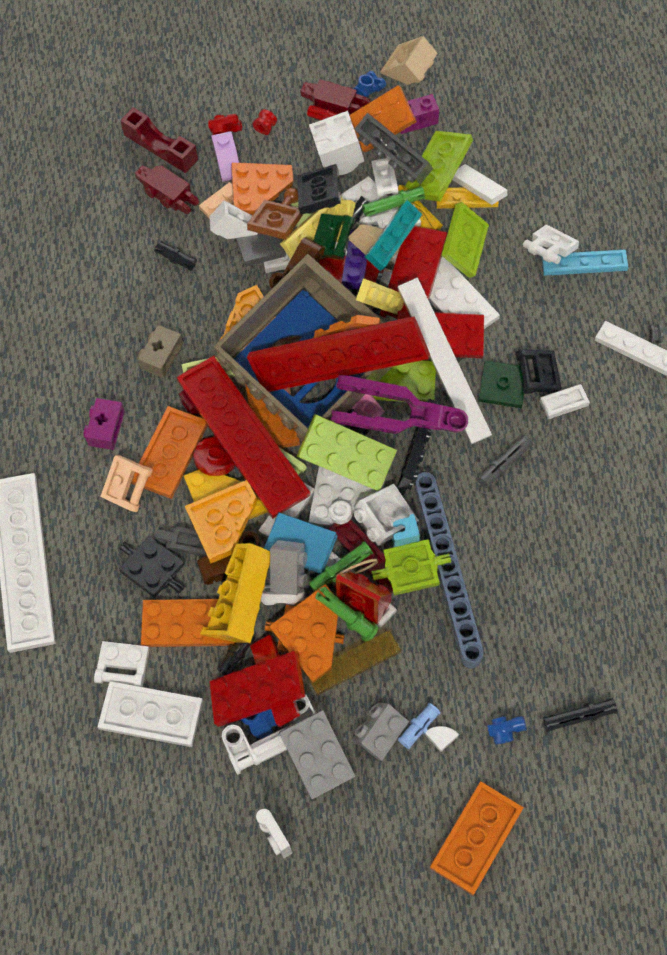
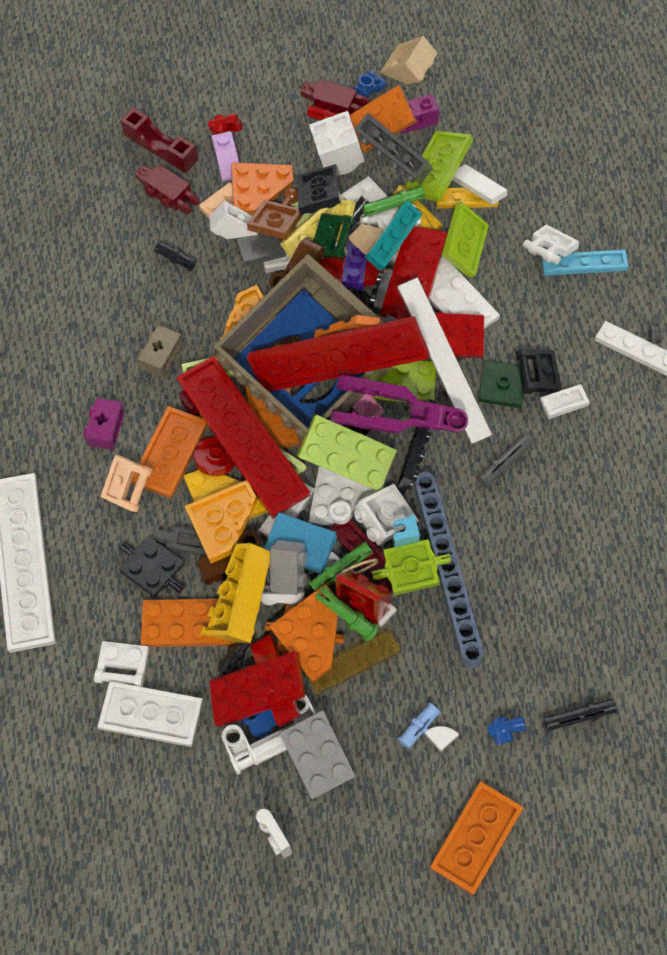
(264, 122): red wheel -> none
(380, 297): light yellow plate -> none
(380, 730): light grey bracket -> none
(384, 177): white plate -> none

